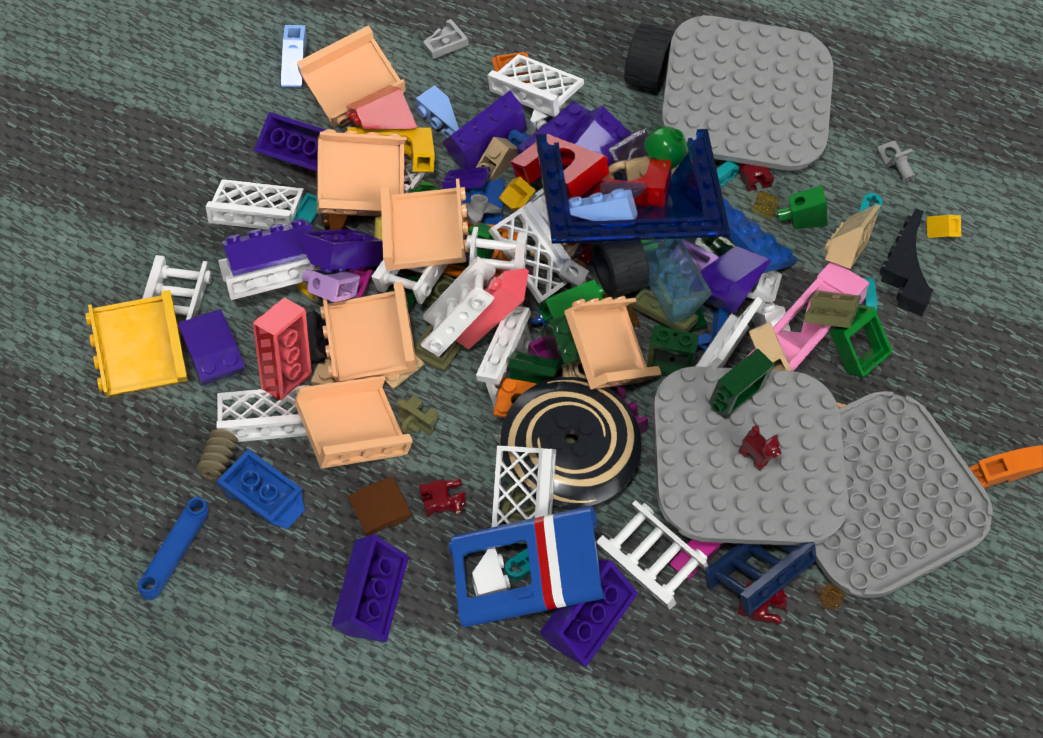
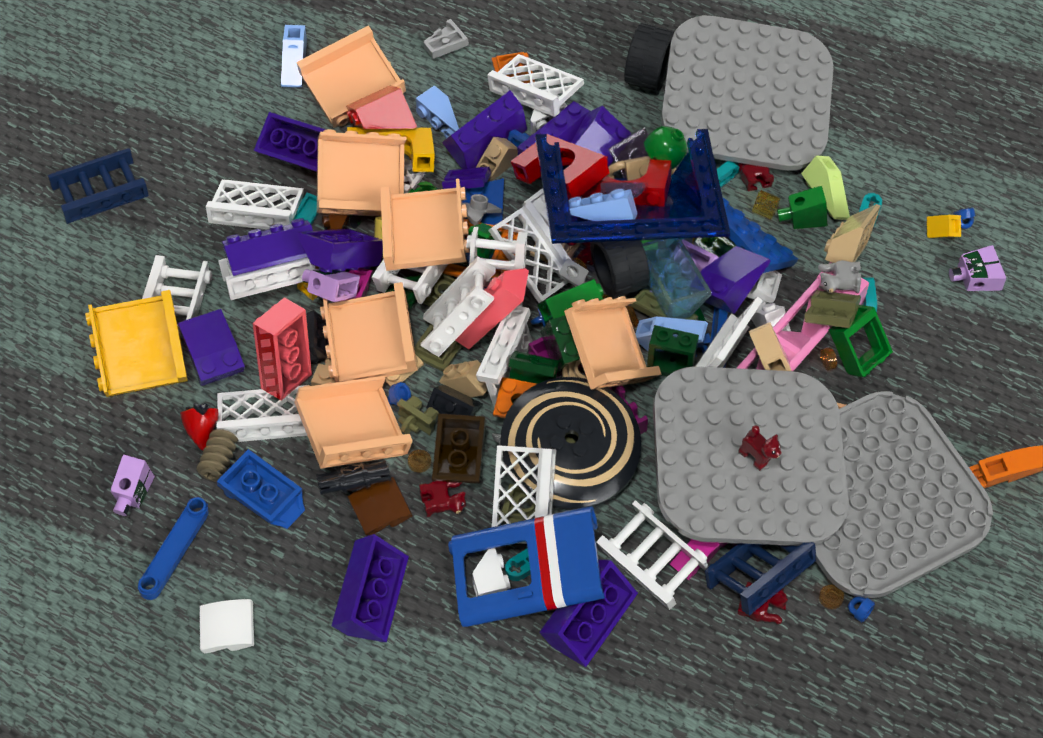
(104, 200): none -> dark blue fence
(131, 484): none -> lavender torso
(199, 423): none -> red hat
(226, 625): none -> white slope
(353, 477): none -> black pin
(398, 391): none -> blue tile
(419, 461): none -> clear orange tile
(450, 401): none -> black panel
(459, 448): none -> dark brown slope
(463, 378): none -> tan slope
(516, 194): yellow panel -> none
(646, 327): none -> light blue slope
(741, 383): dark green window -> none
(825, 173): none -> yellowish green slope
(828, 358): none -> clear orange tile
(844, 277): none -> light grey animal
(864, 609): none -> blue tile
(899, 160): light grey bracket -> none
(904, 269): black arch -> none
(966, 213): none -> blue tile
(979, 270): none -> lavender torso

